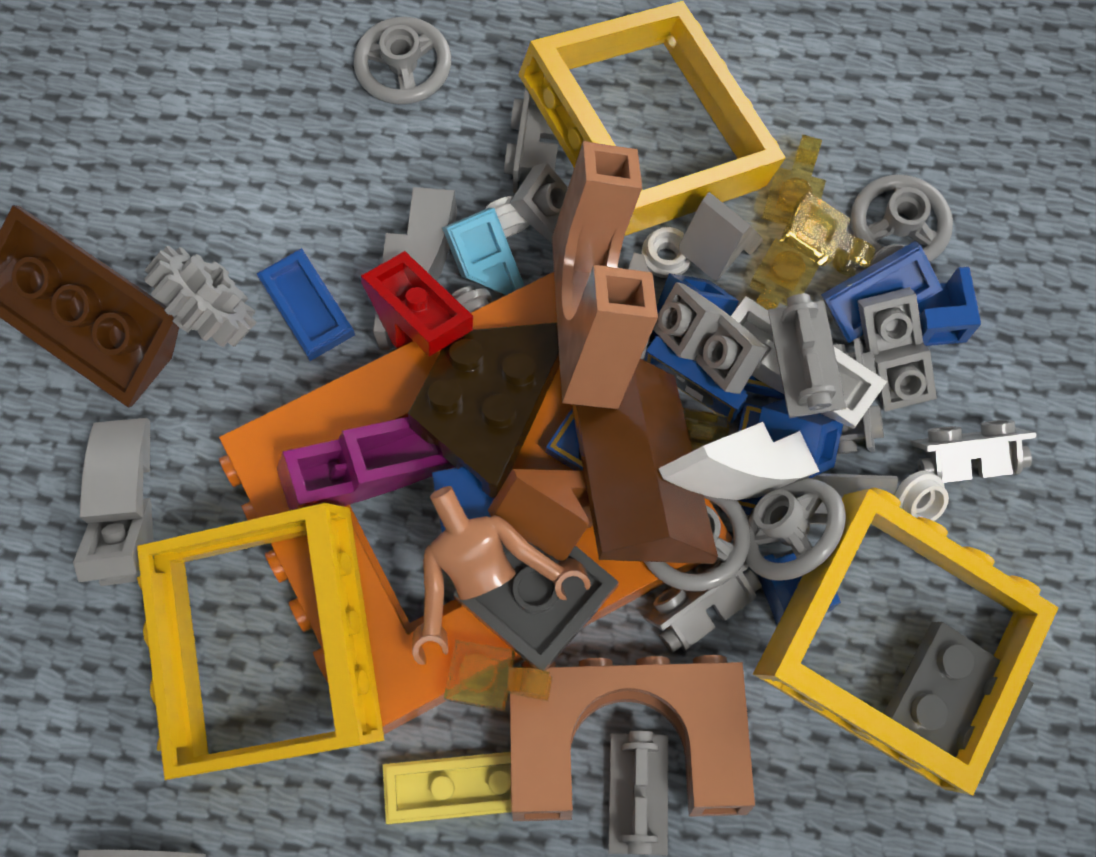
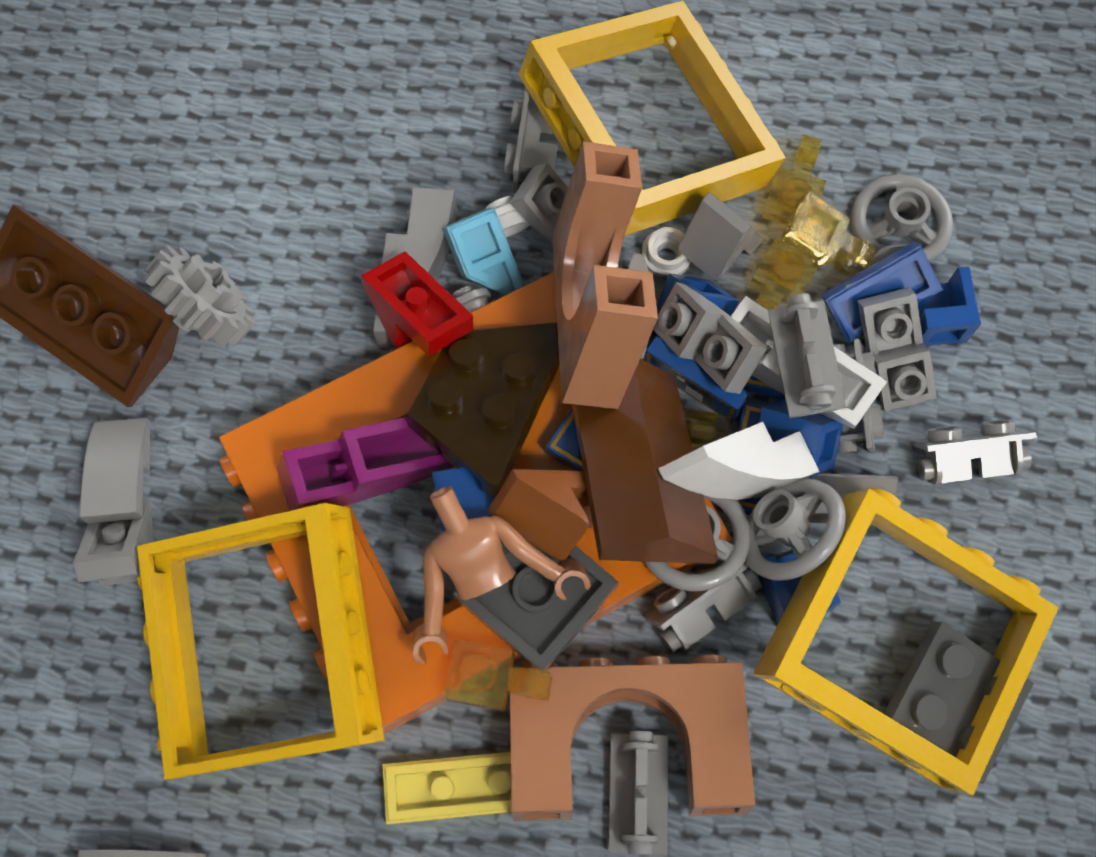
(306, 304): blue tile -> none
(398, 37): light grey piece -> none
(923, 495): white plate -> none

